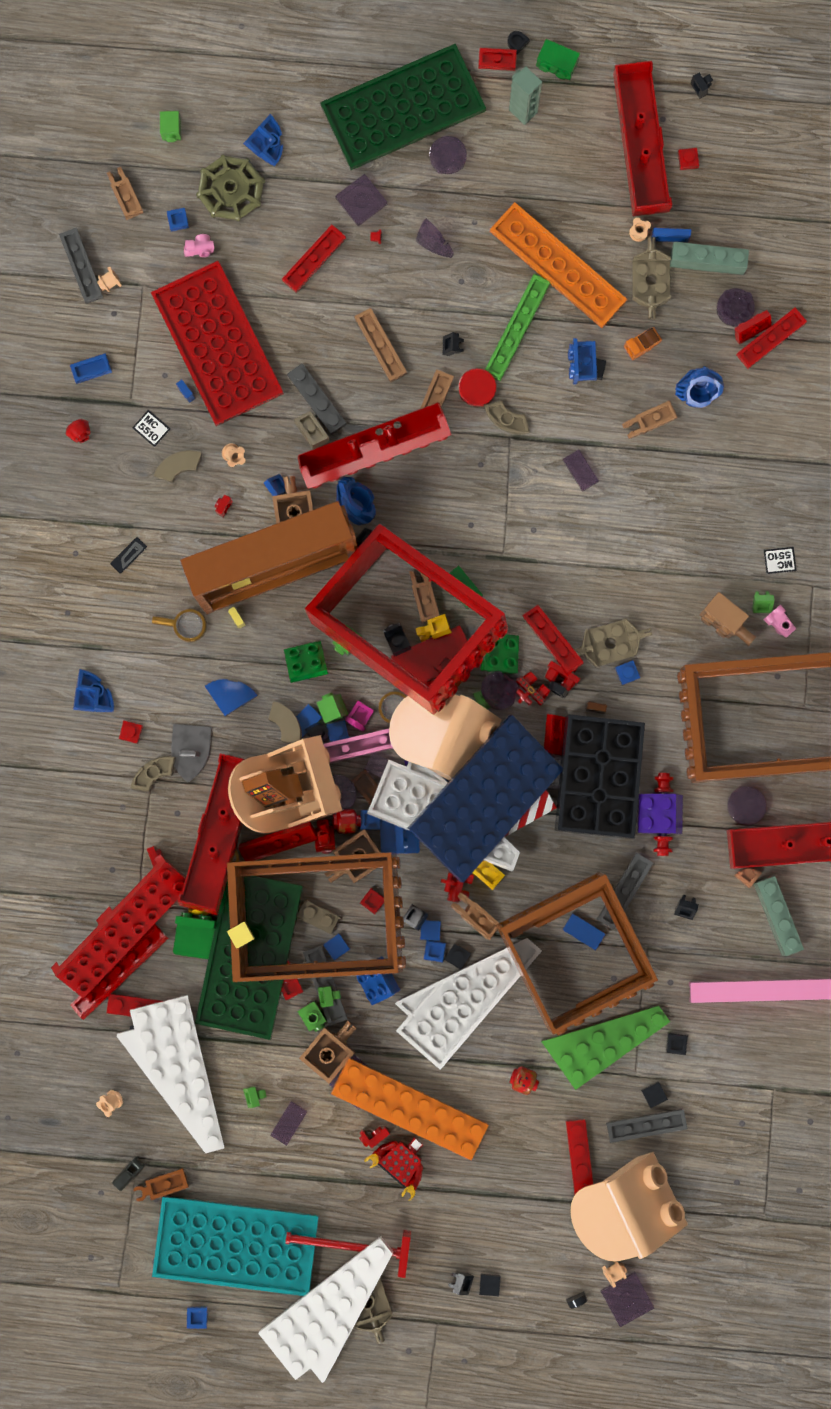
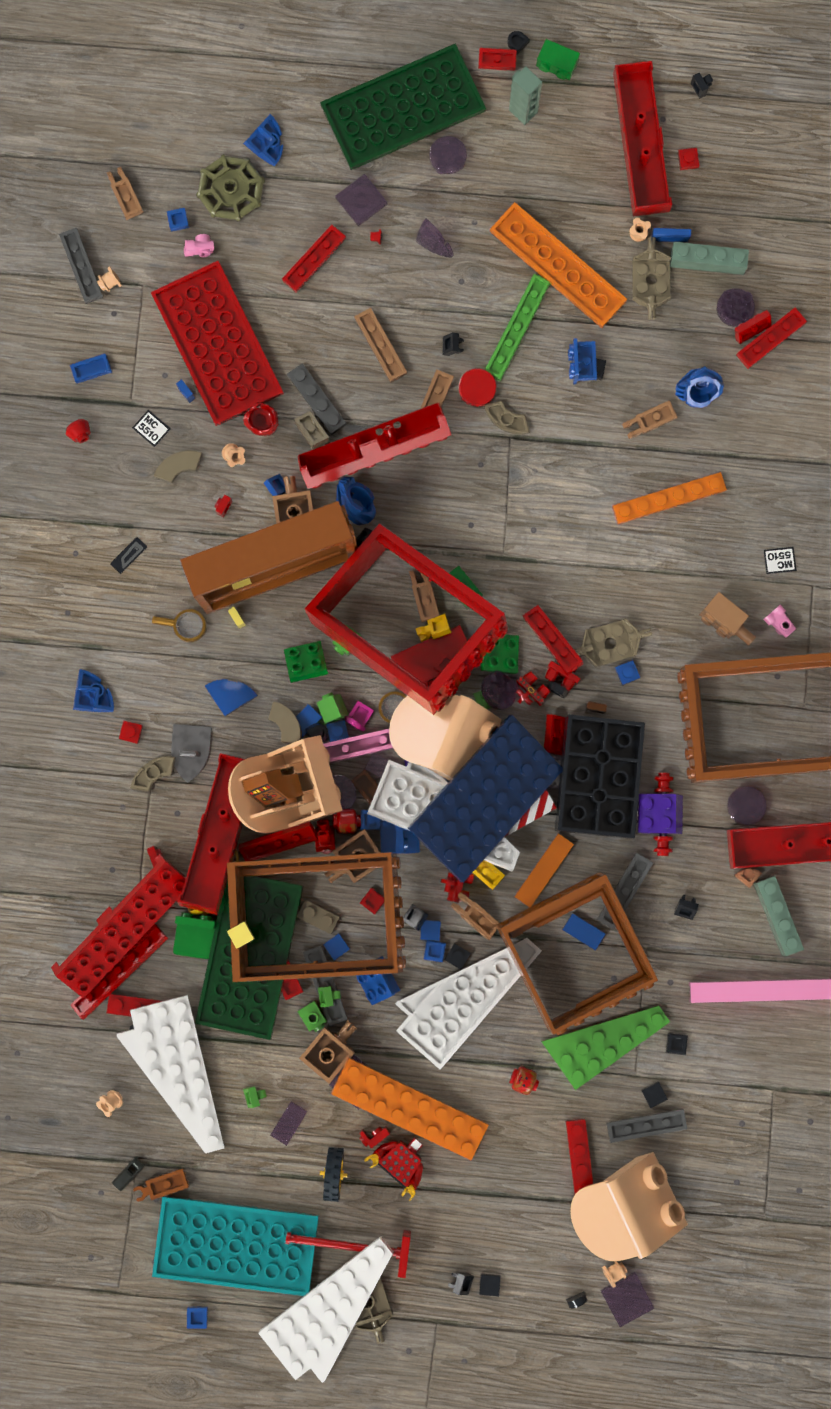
(170, 125): bright green brick -> none
(261, 420): none -> red hair
(333, 1174): none -> black wheel
(396, 639): black bracket -> none
(544, 870): none -> orange tile
(580, 470): clear purple tile -> none
(642, 343): orange leg -> none
(669, 498): none -> orange plate
(763, 603): bright green tile -> none

